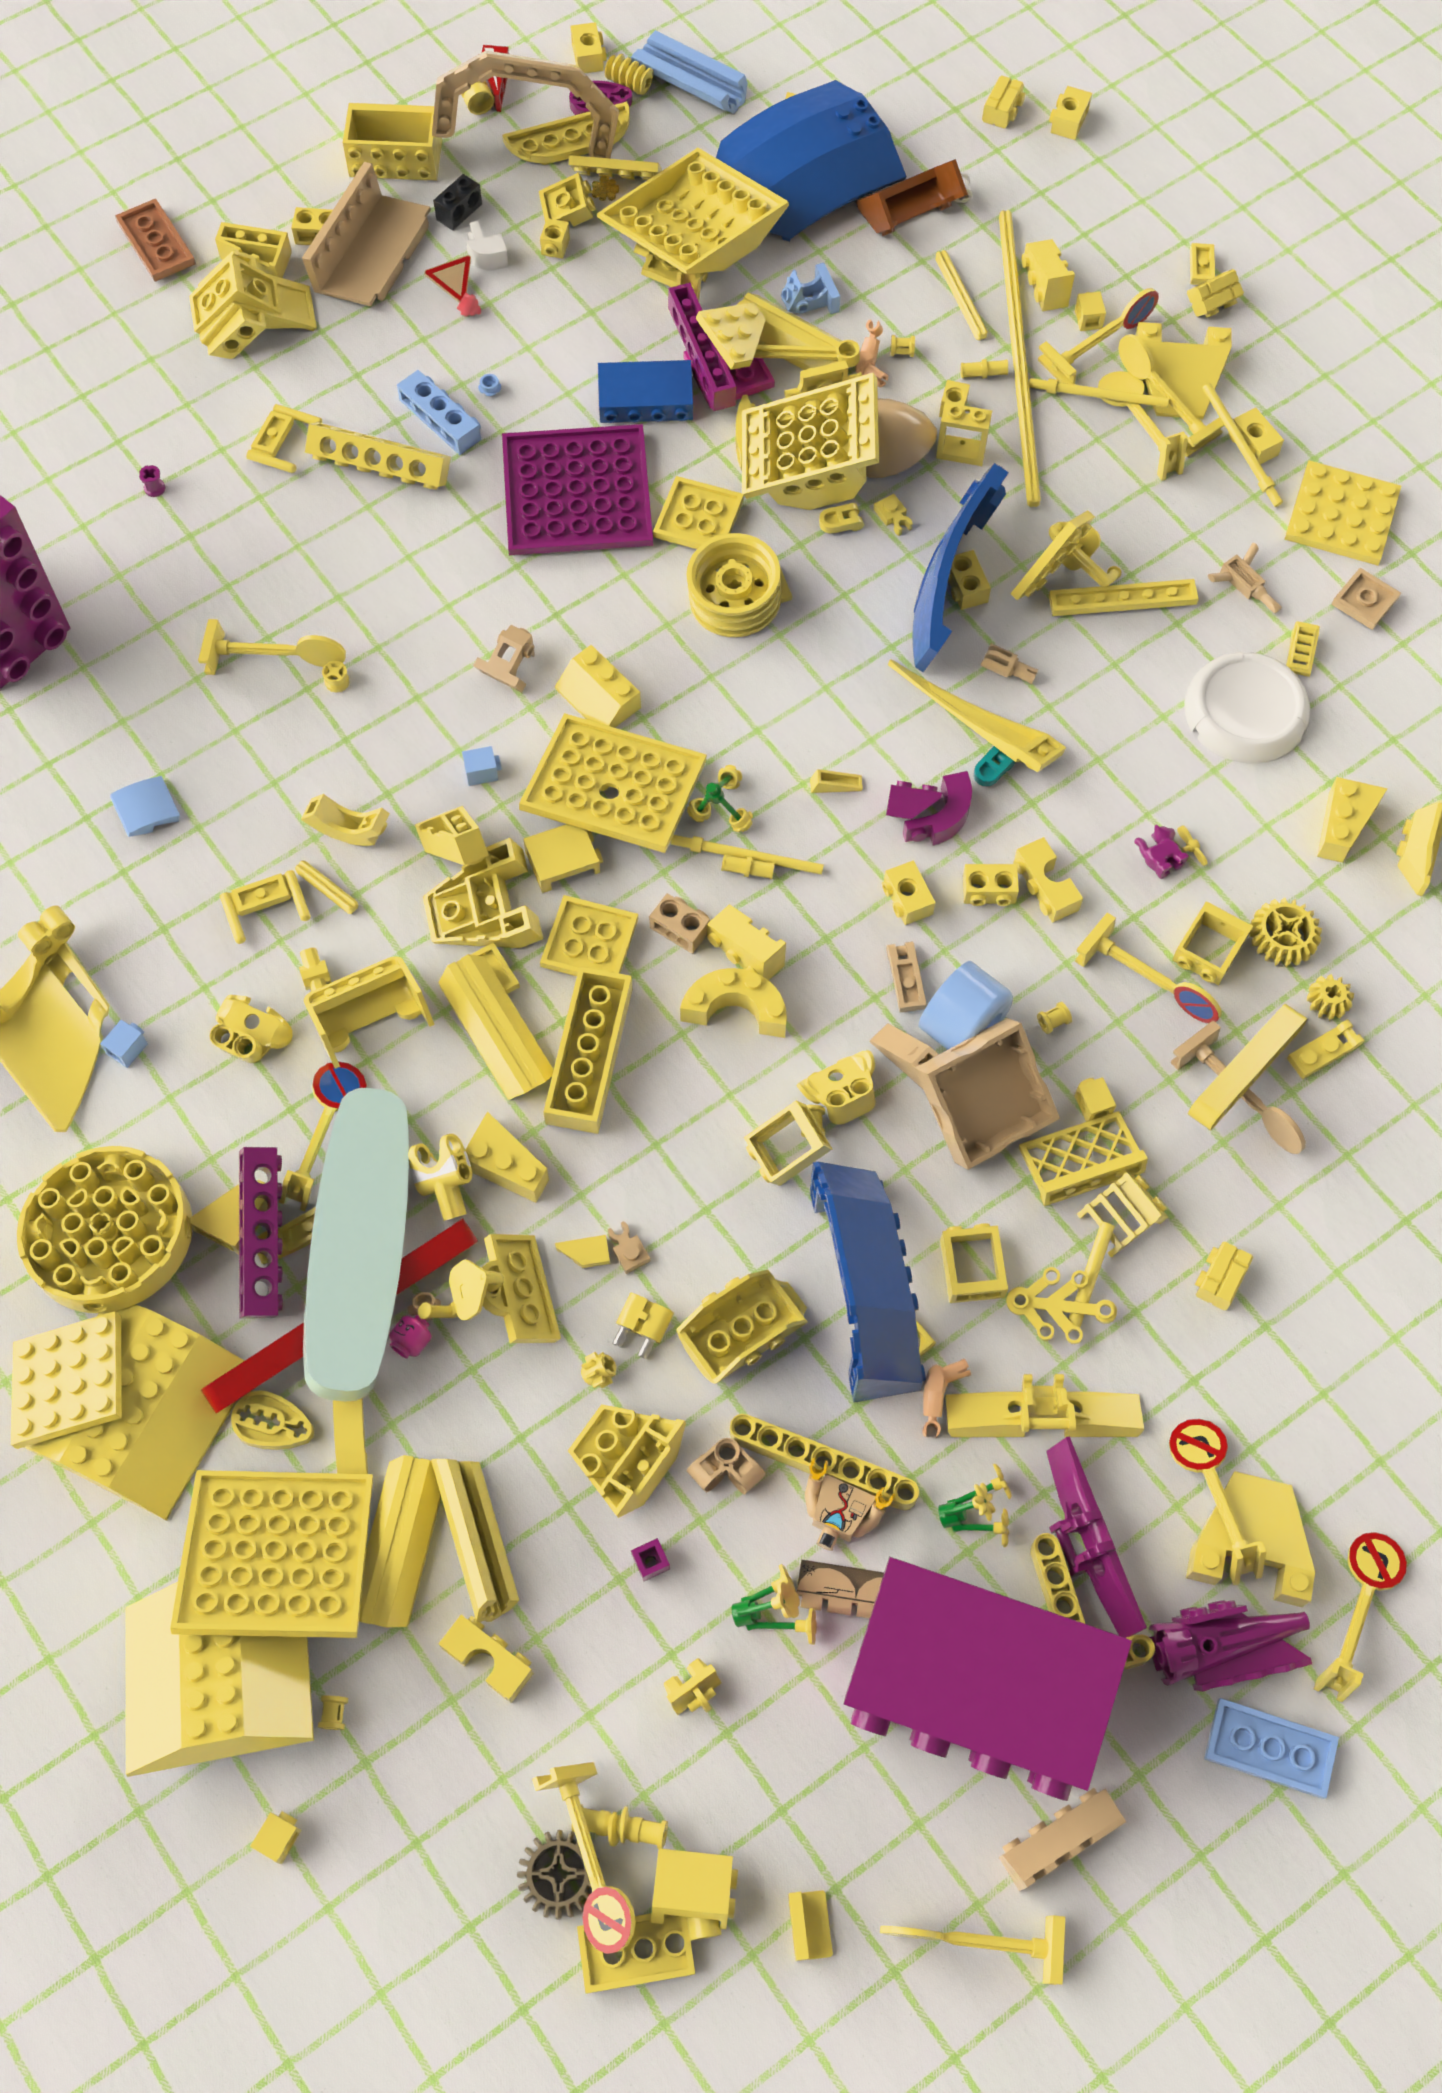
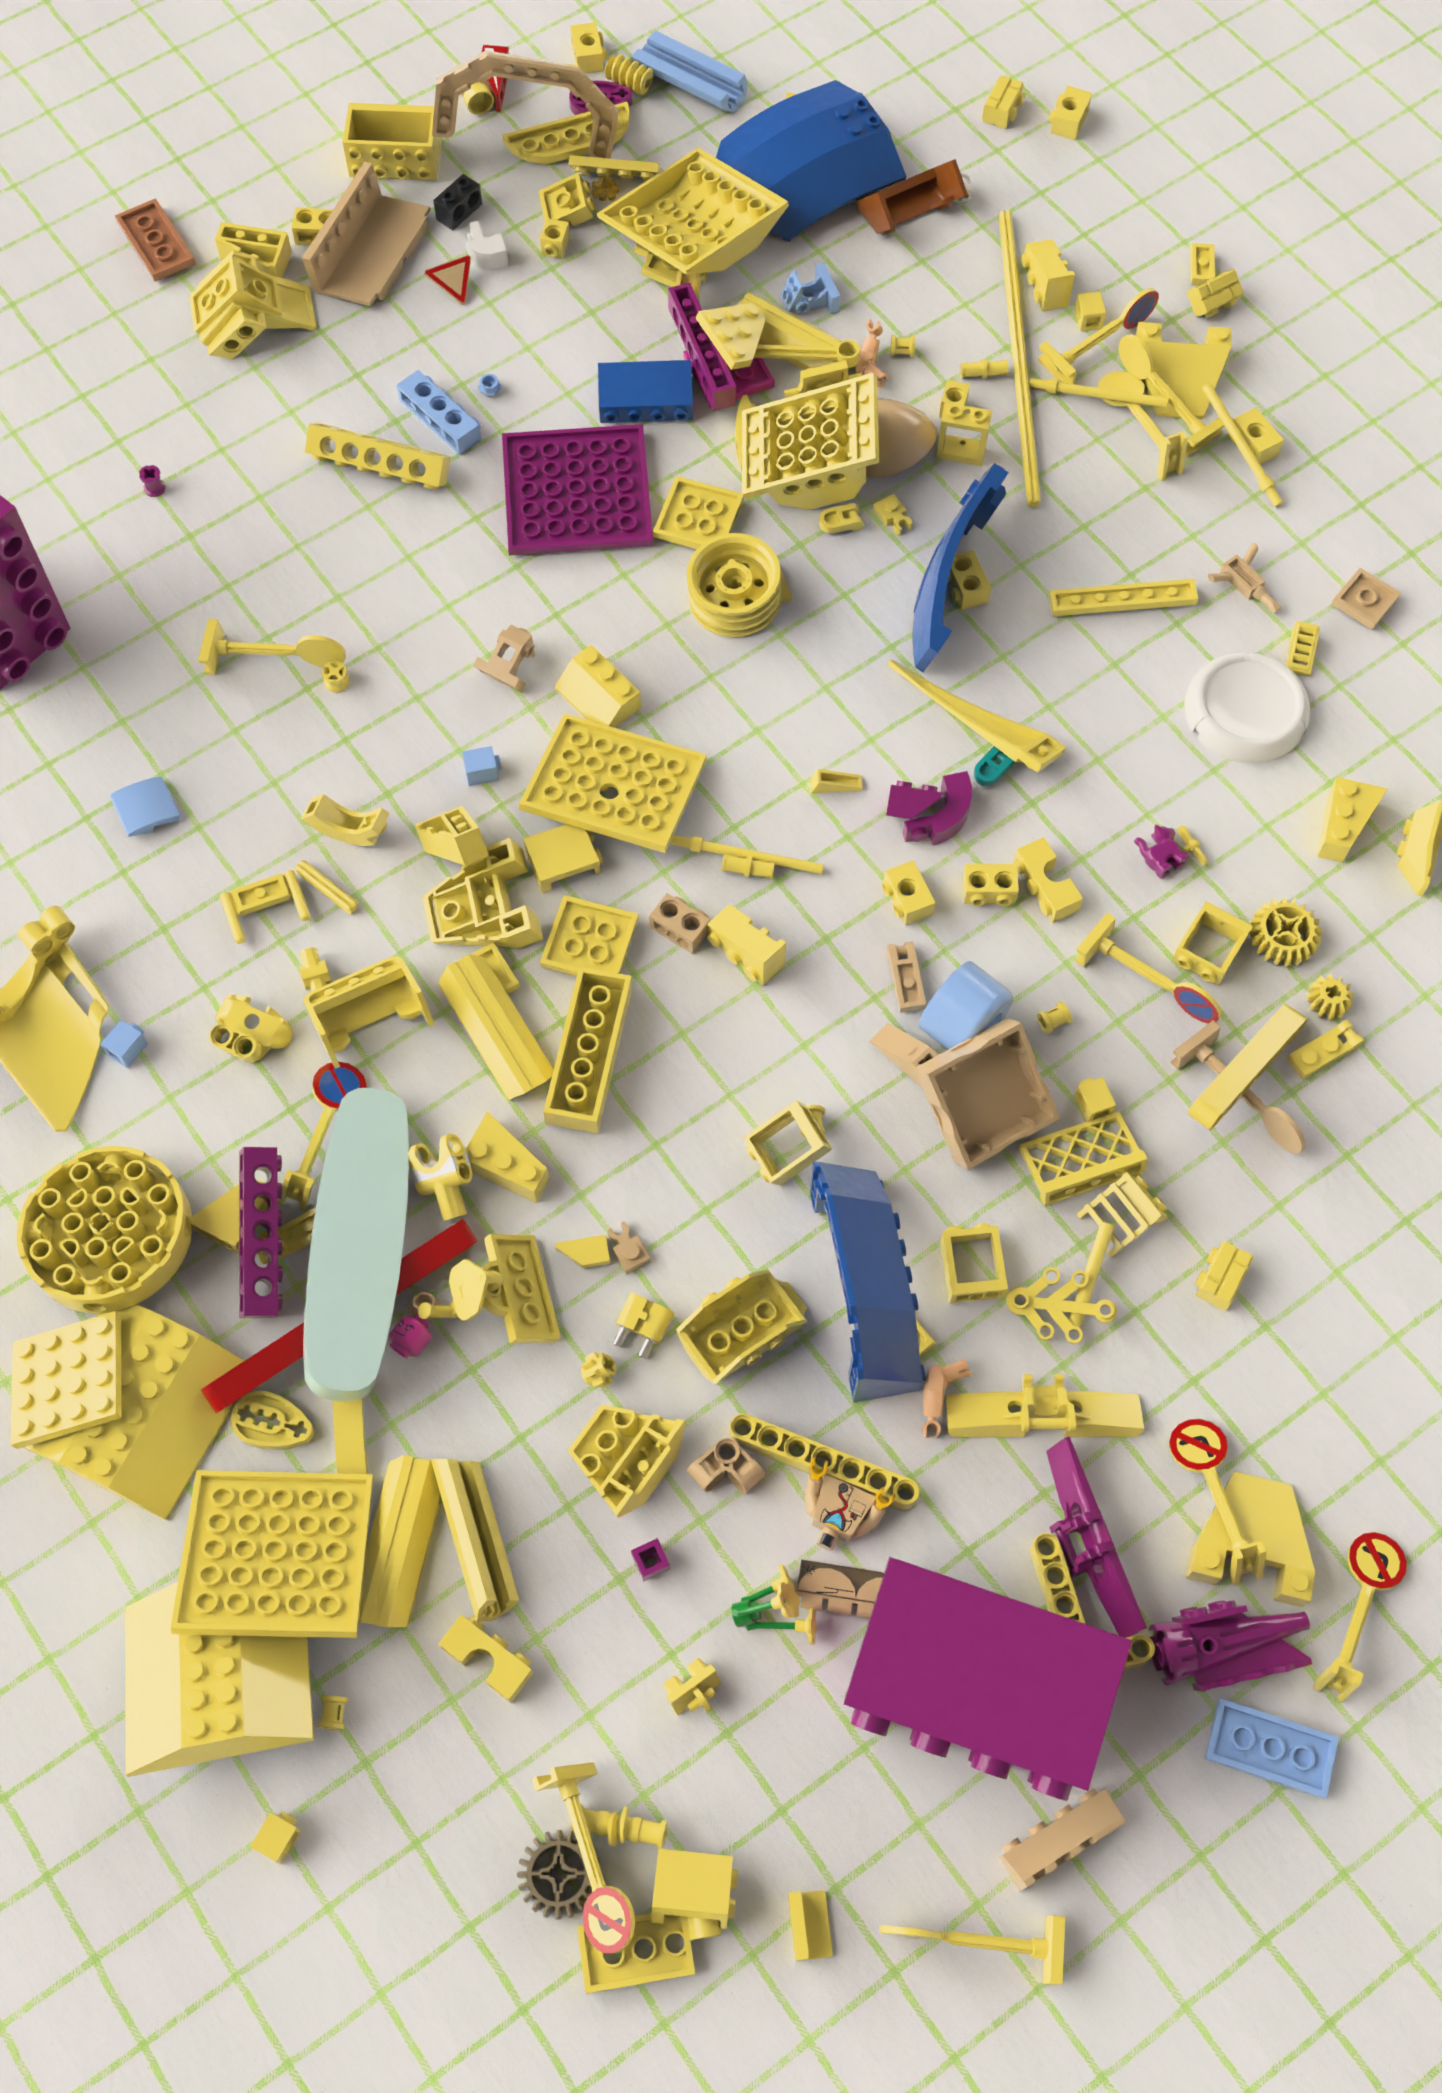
(273, 435): light yellow plate -> none
(469, 305): coral plate -> none
(700, 808): light yellow plant -> none
(739, 989): light yellow brick -> none
(850, 1095): light yellow piece -> none
(954, 1510): plant -> none
(961, 295): light yellow axle -> none
(1007, 664): tan arm -> none
(1071, 546): light yellow plate -> none
(1343, 512): light yellow plate -> none

